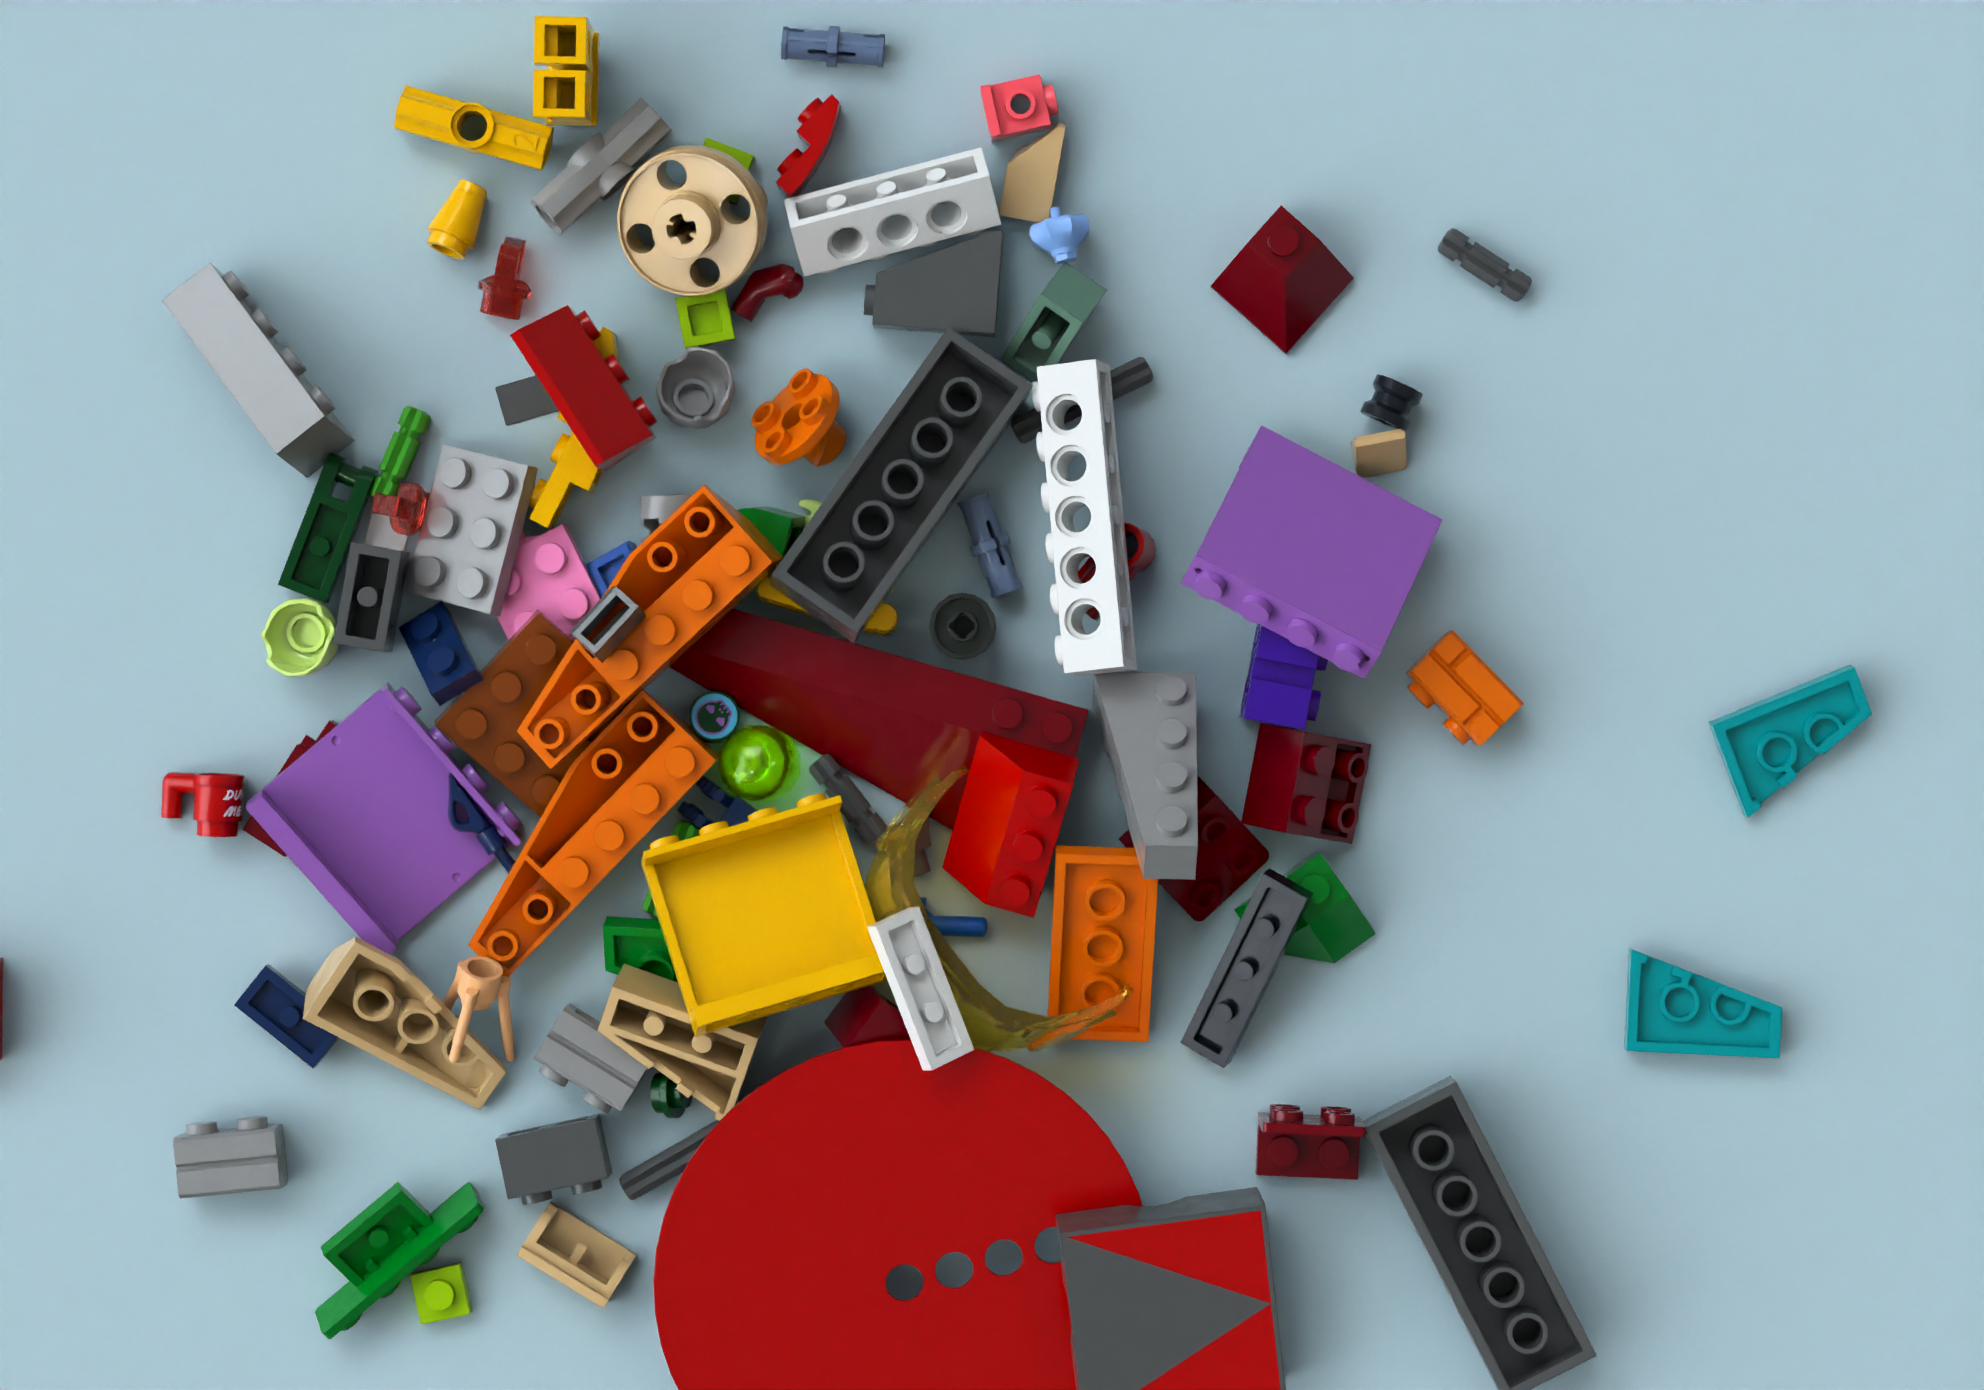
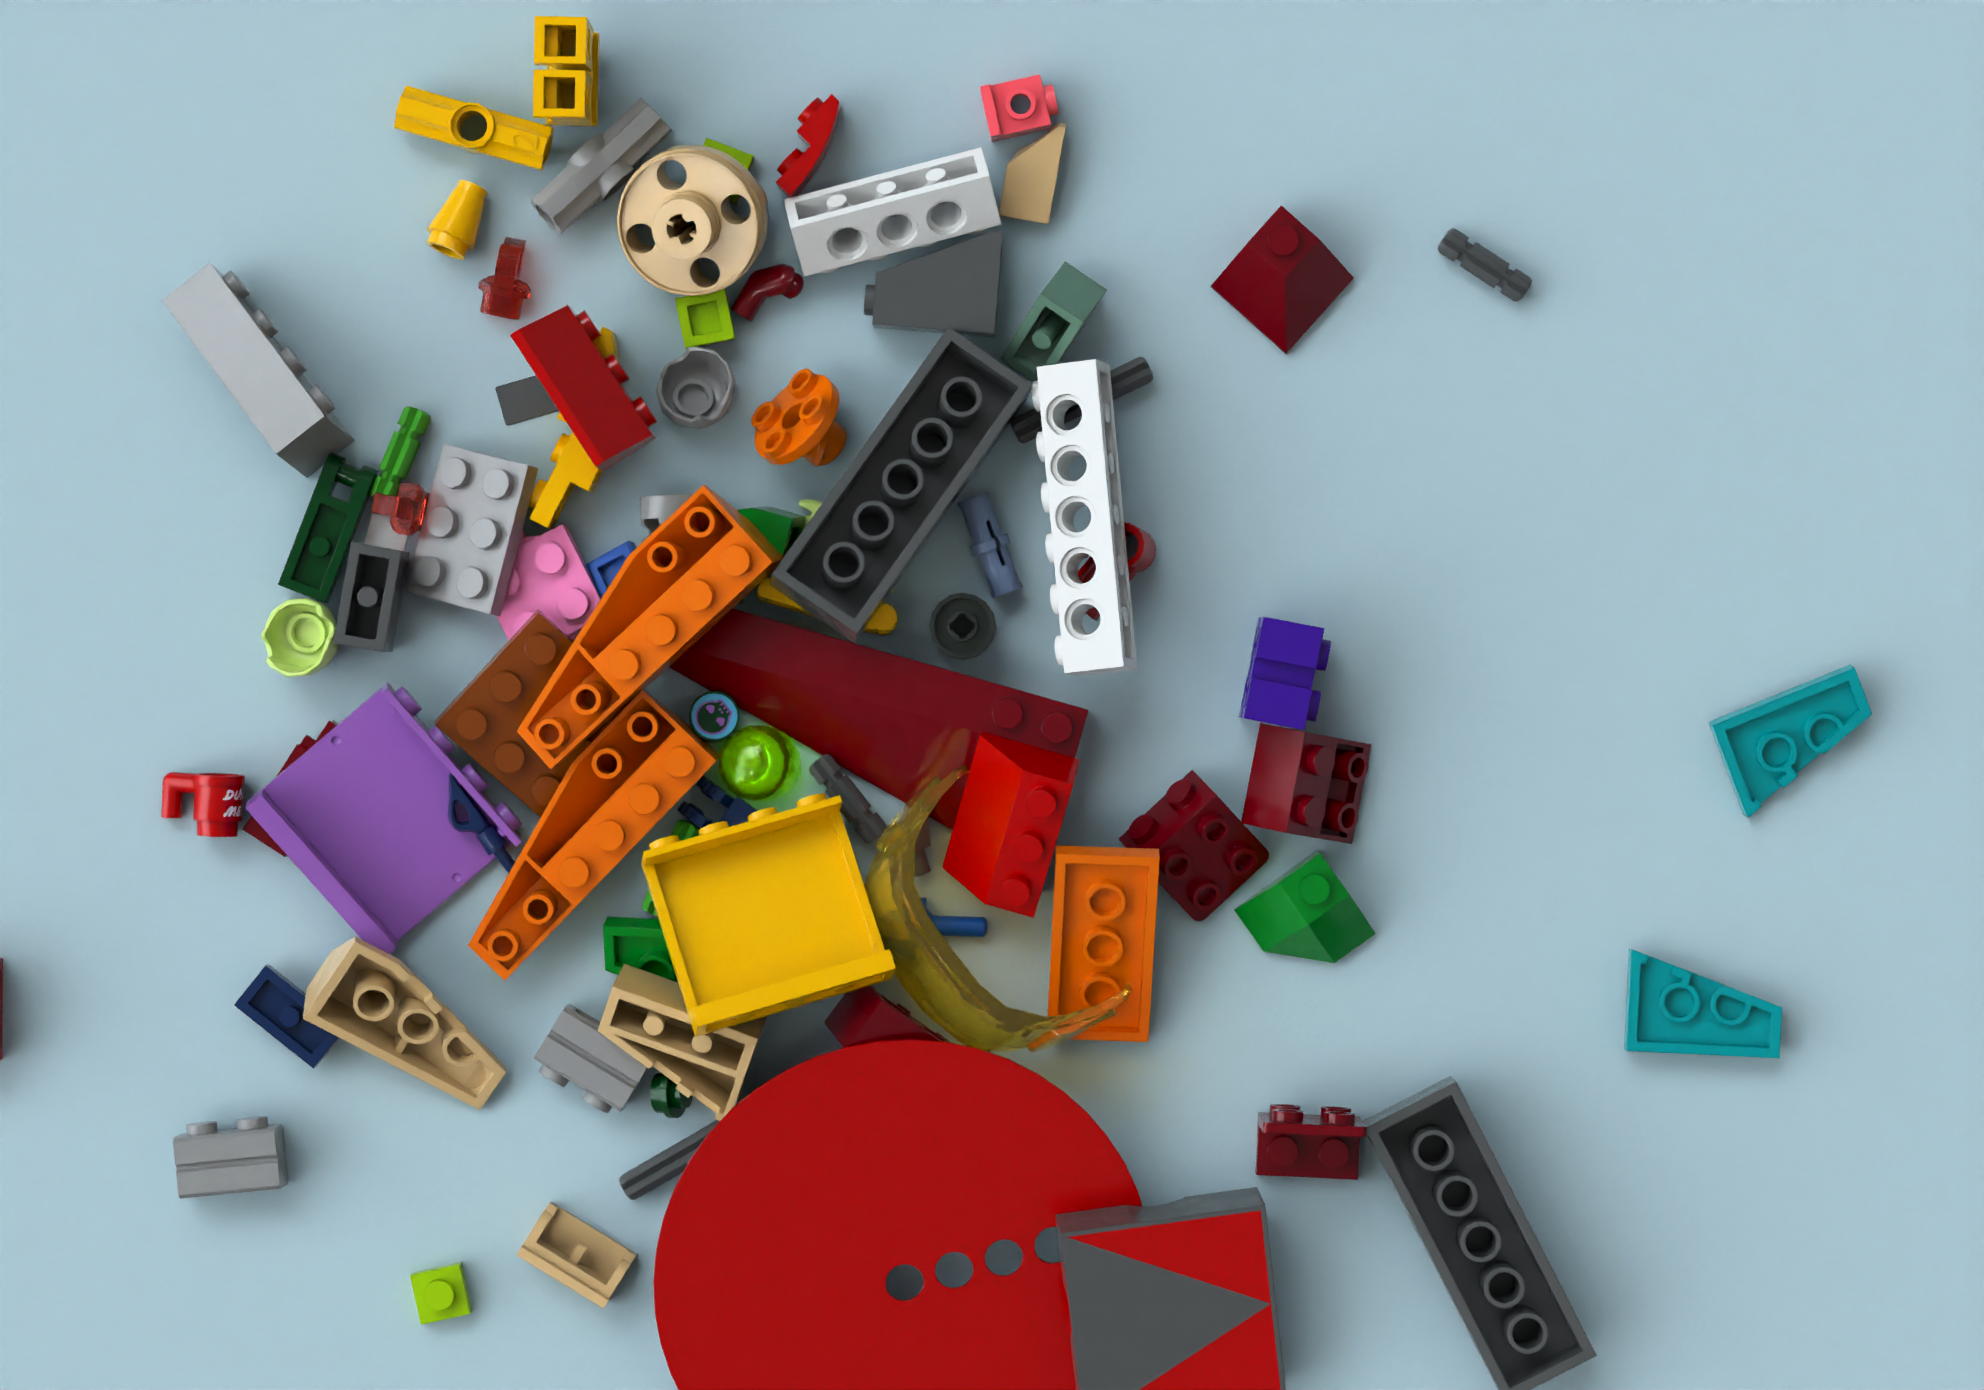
(386, 1246): green bracket -> none
(440, 653): dark blue plate -> none
(479, 984): light nougat plant -> none
(554, 1158): dark grey brick -> none
(615, 630): dark grey piece -> none
(832, 46): sand blue pin -> none
(920, 988): white plate -> none
(1060, 235): light blue piece -> none
(1153, 751): light grey wedge -> none
(1246, 967): black plate -> none
(1312, 552): medium lavender panel -> none
(1379, 453): tan slope -> none
(1391, 402): black wheel -> none
(1462, 689): orange brick -> none

